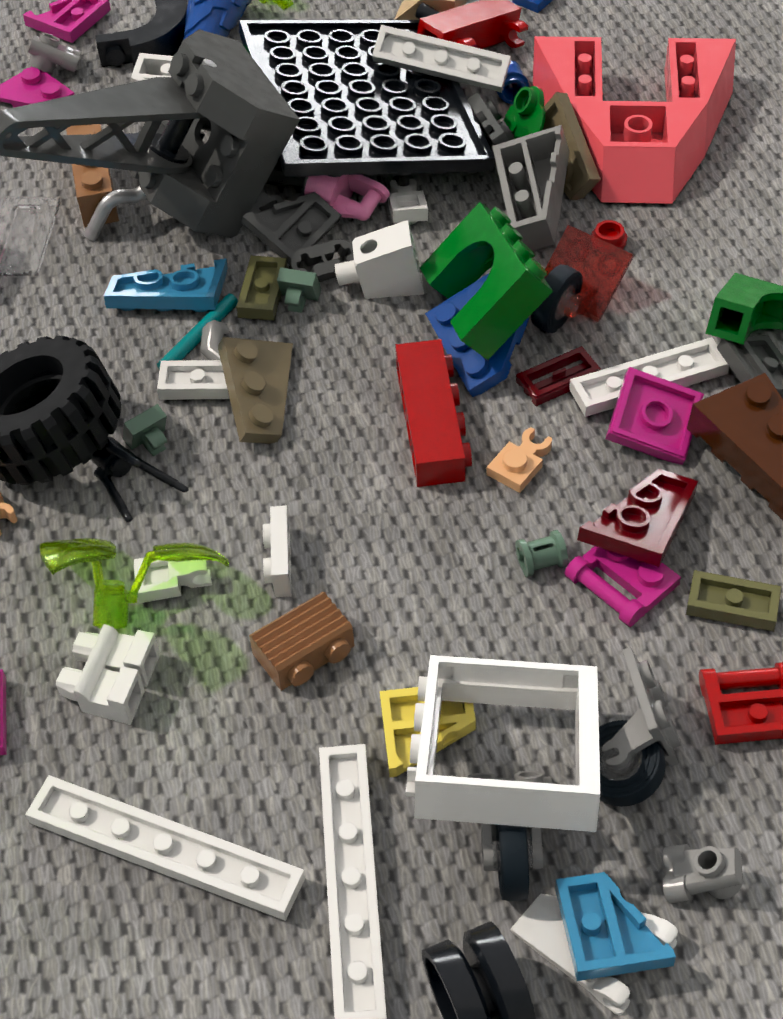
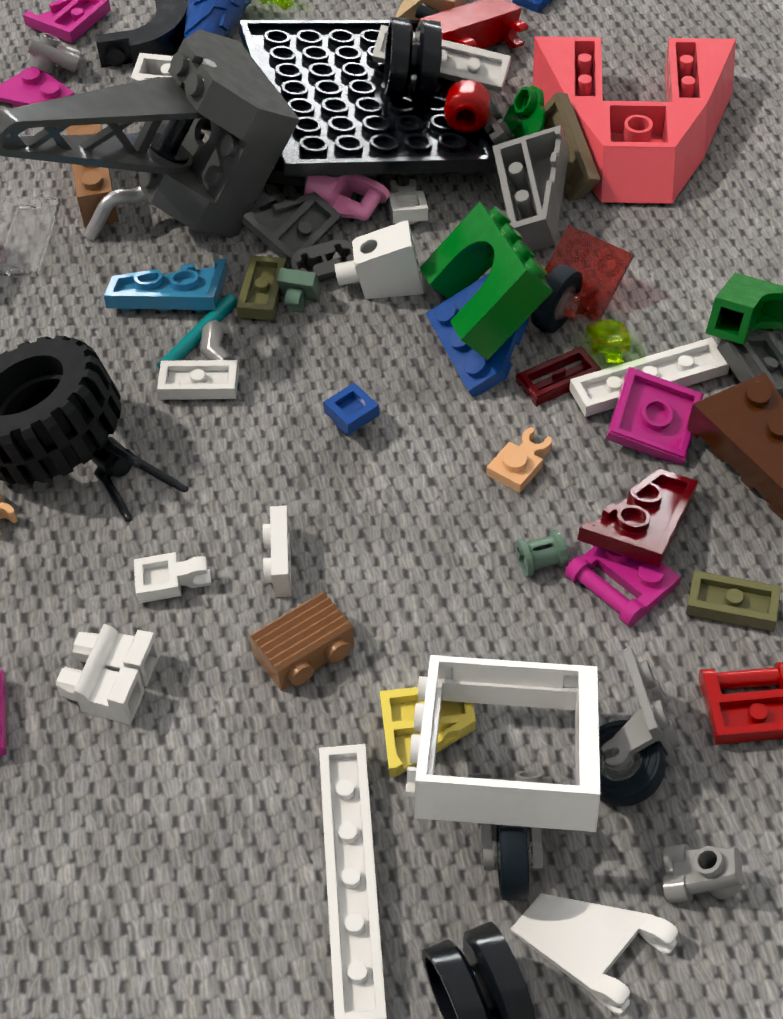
(110, 596): clear neon green plant -> none
(147, 430): sand green tile -> none
(167, 847): white plate -> none
(256, 386): dark tan wing -> none
(351, 409): none -> blue tile
(414, 58): none -> black wheel
(431, 413): red brick -> none
(467, 106): none -> red head
(514, 82): blue cone -> none
(605, 930): dark azure wing -> none
(608, 338): none -> clear neon green plate
(611, 232): red plate -> none

